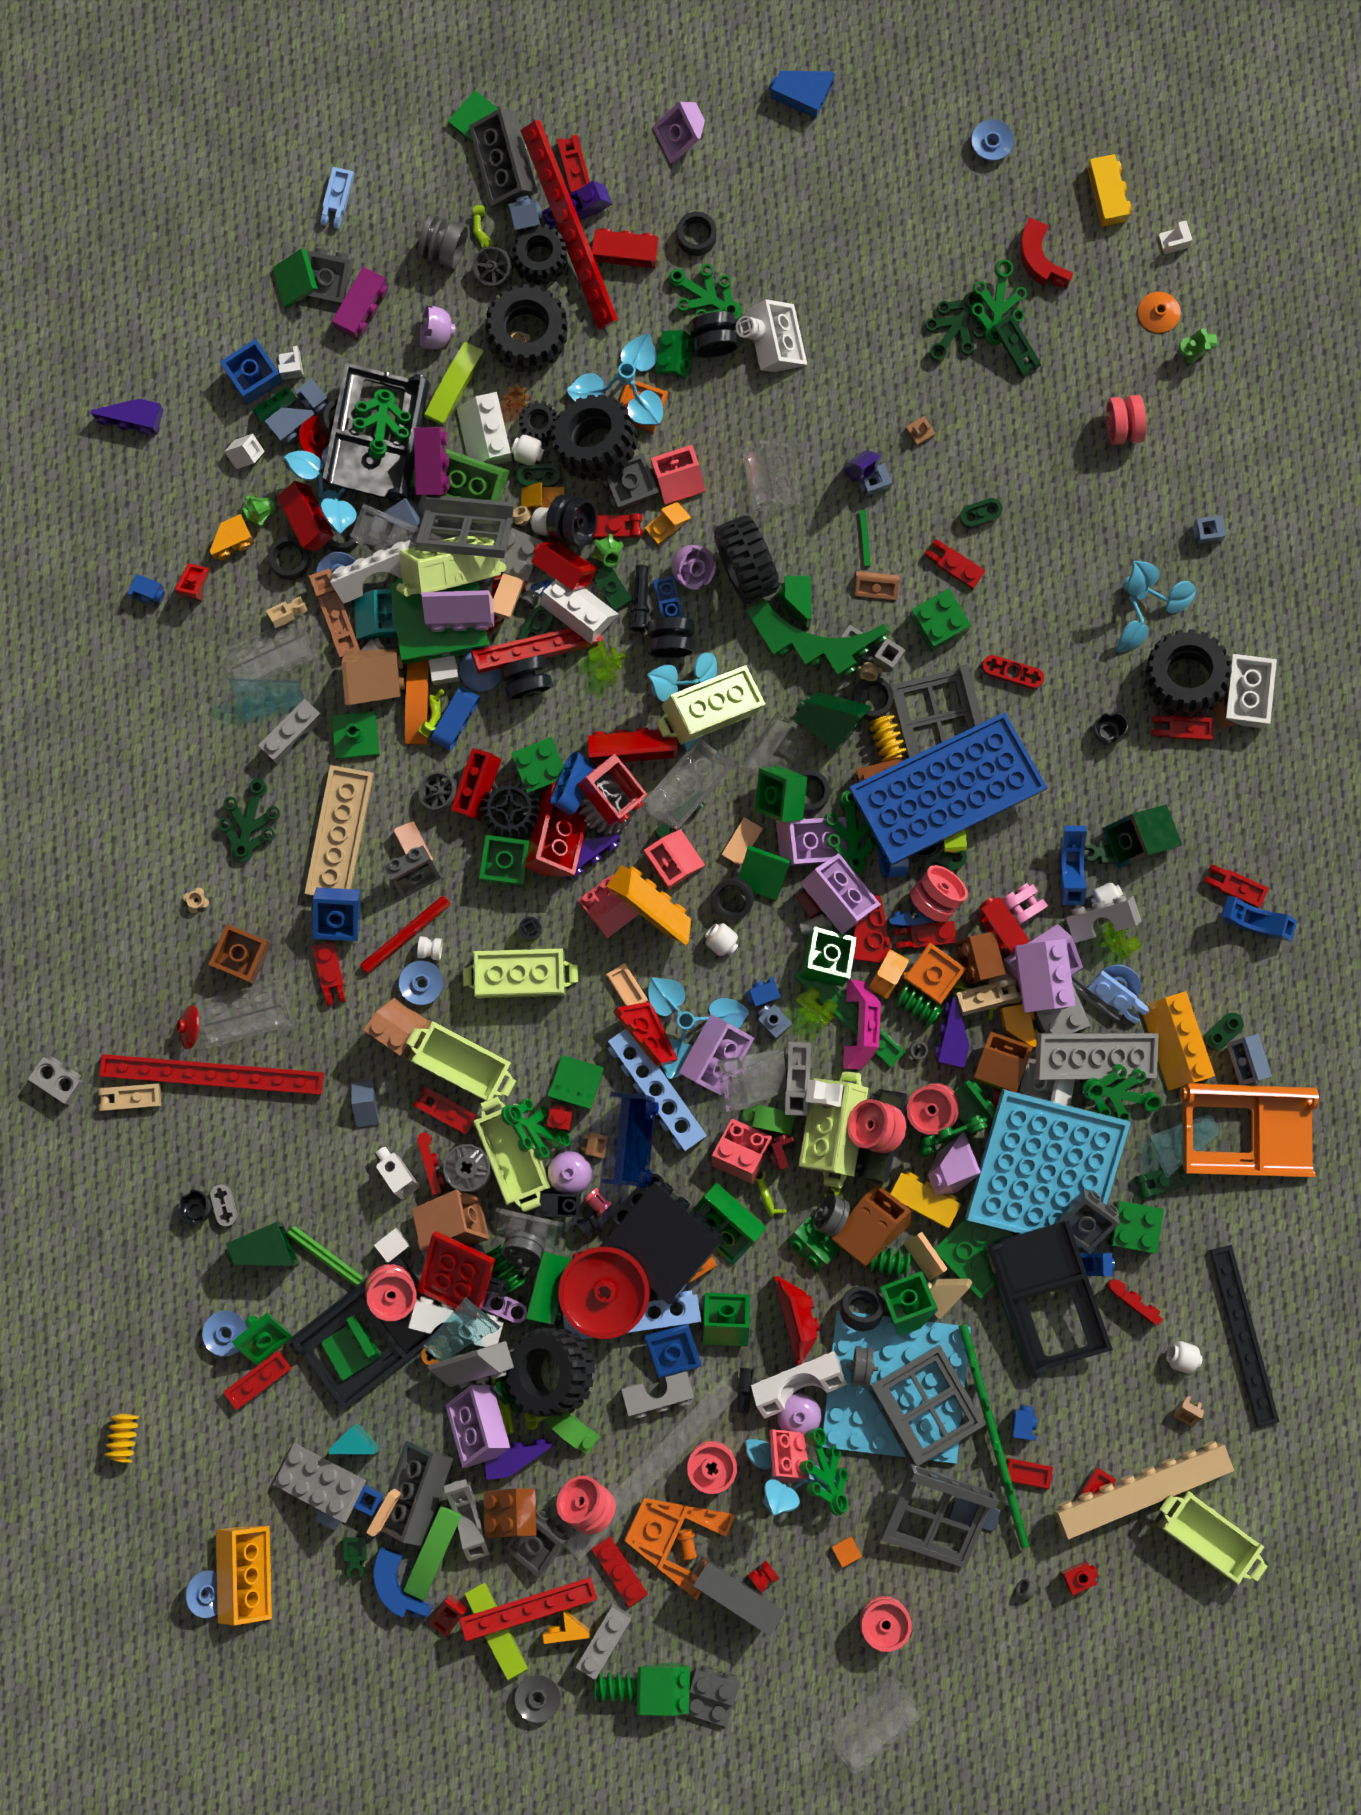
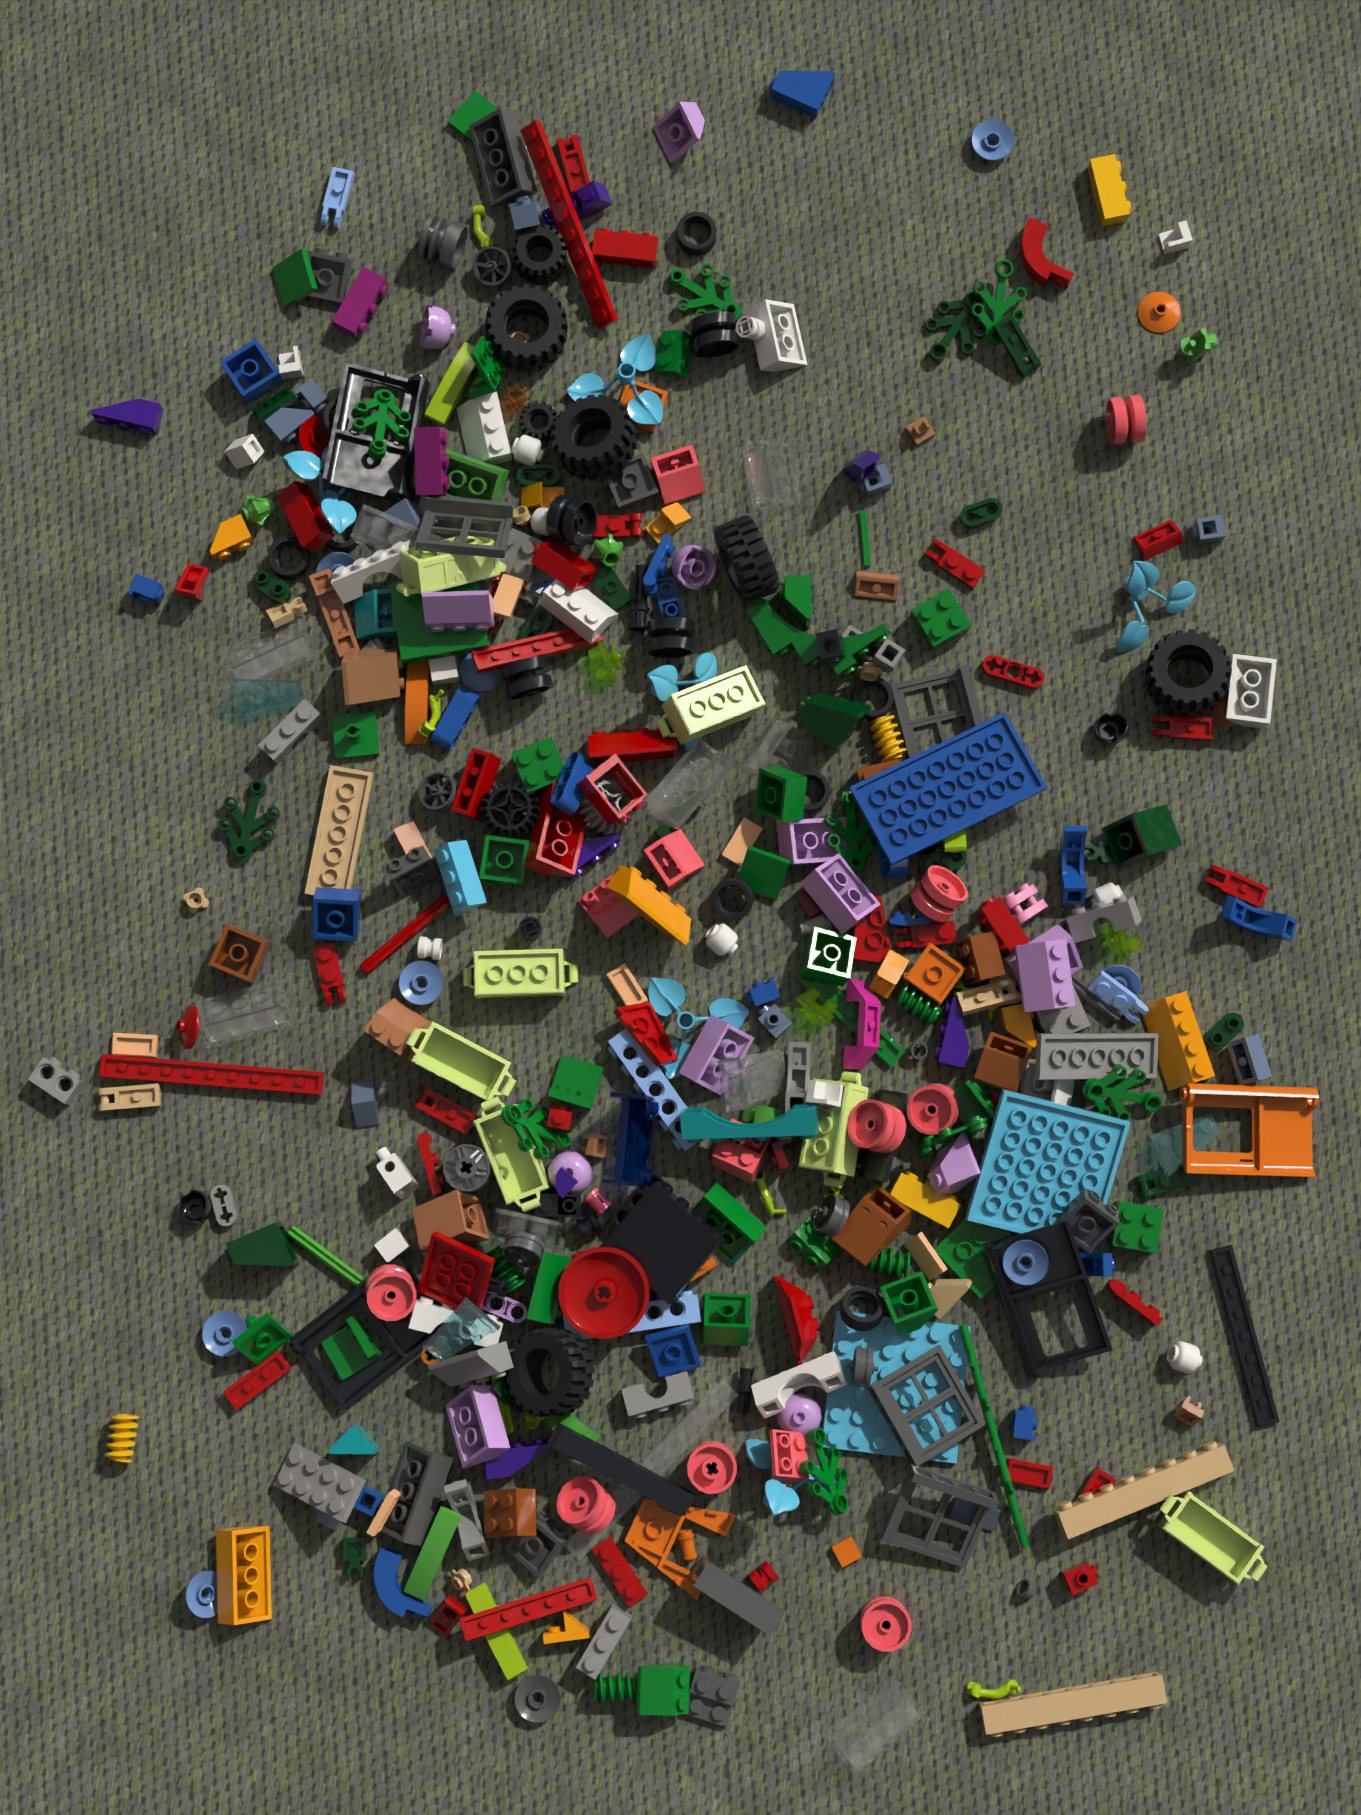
(134, 1045): none -> light nougat tile
(271, 585): none -> dark green plate
(460, 876): none -> medium azure slope
(461, 1579): none -> tan plate
(489, 369): none -> green bracket
(564, 1182): none -> dark purple tile
(621, 1469): none -> black beam
(658, 565): none -> blue plate
(703, 1124): none -> teal arch
(824, 638): none -> black brick
(1006, 1689): none -> lime piece
(1025, 1273): none -> medium blue dish
(1073, 1703): none -> tan brick
(1158, 539): none -> red slope

